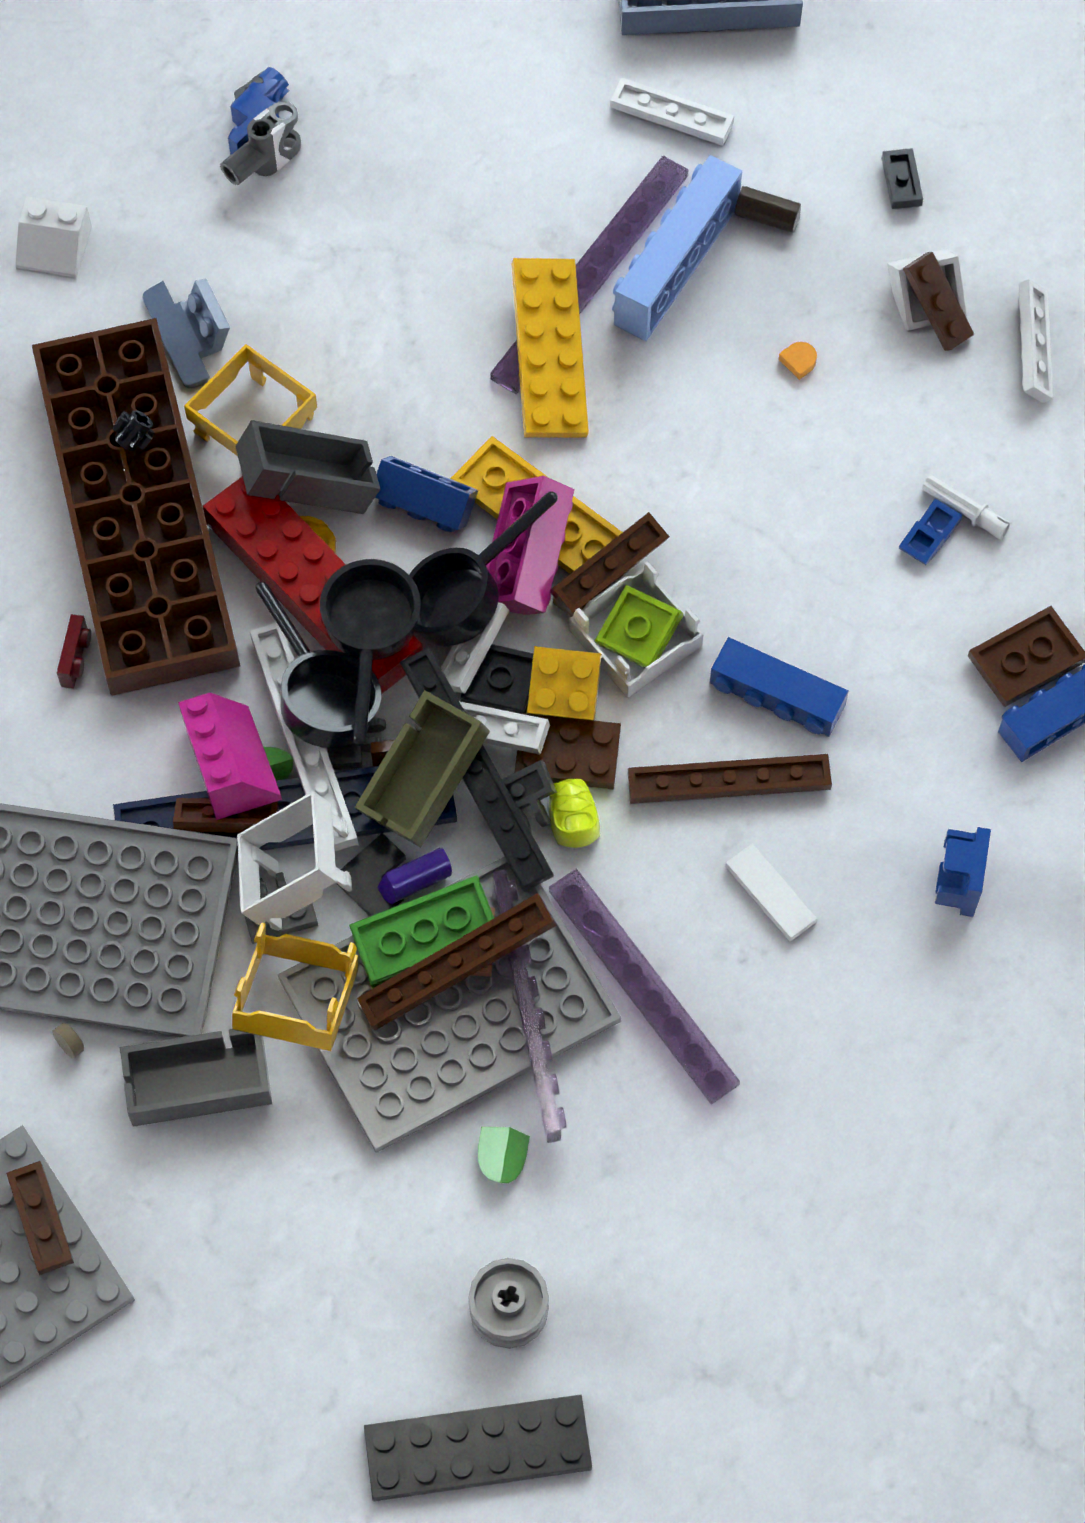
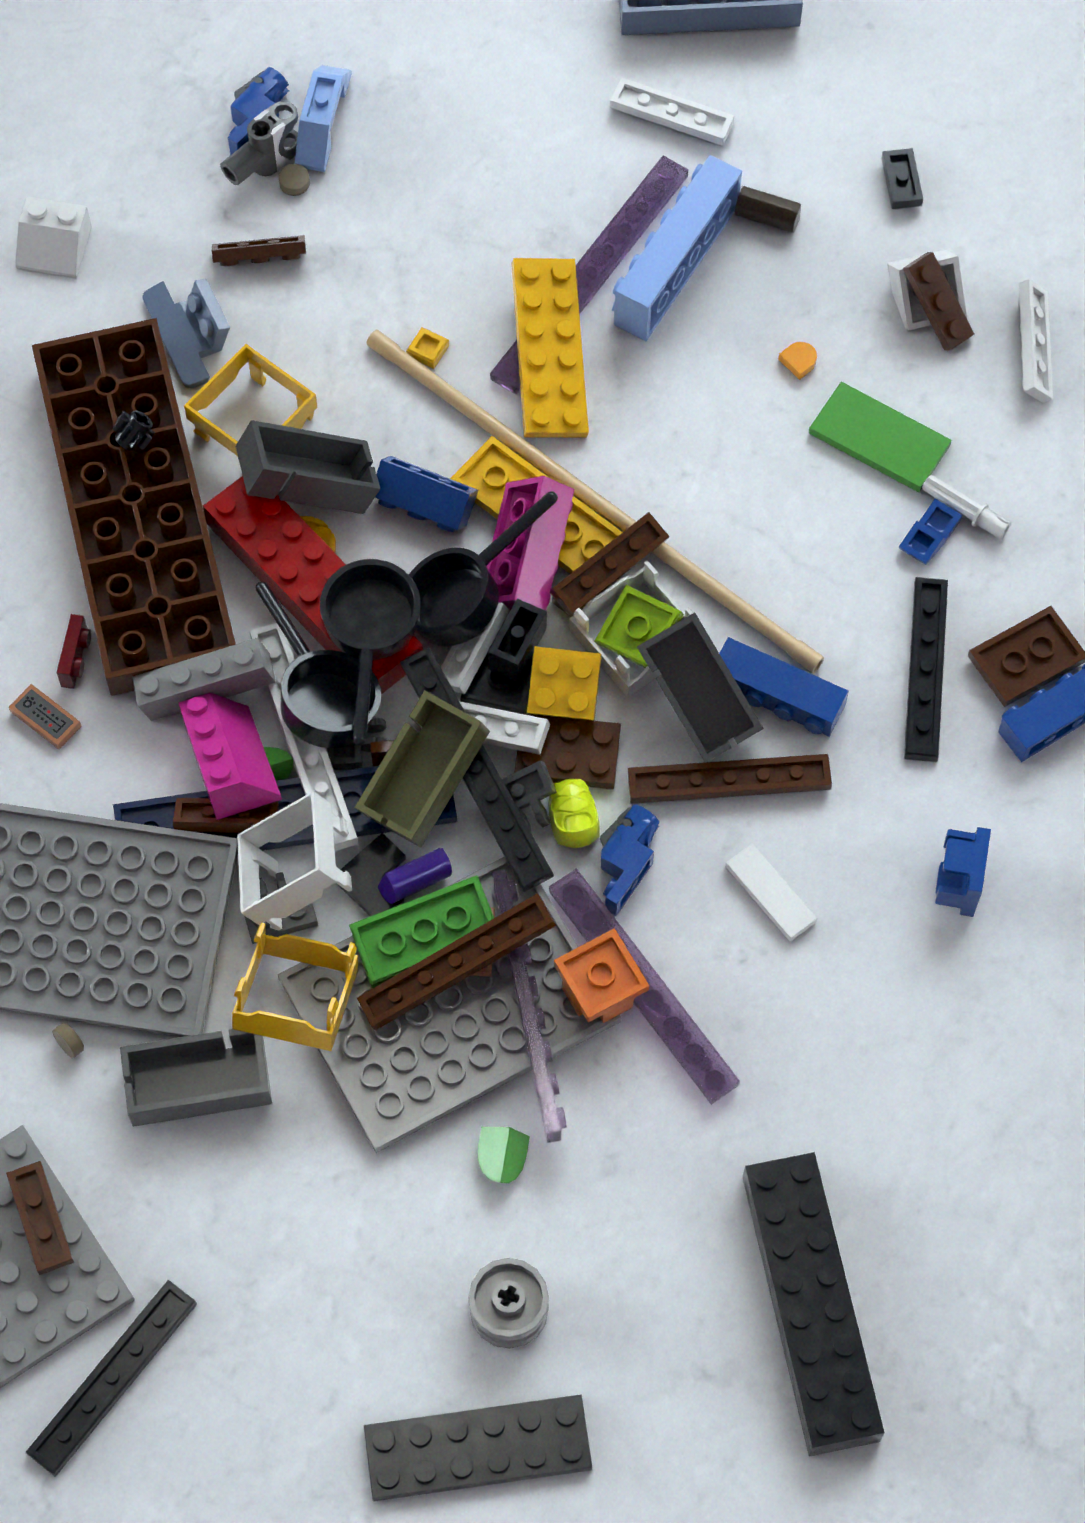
(45, 716): none -> tile
(111, 1378): none -> black tile
(218, 672): none -> light grey brick
(258, 250): none -> reddish brown plate
(294, 179): none -> dark tan tile
(318, 115): none -> light blue slope
(428, 347): none -> yellow tile
(516, 640): none -> black brick
(601, 977): none -> orange panel
(627, 854): none -> blue plate
(700, 687): none -> dark grey piece
(795, 648): none -> tan piece
(812, 1305): none -> black brick
(880, 436): none -> bright green tile
(926, 669): none -> black tile

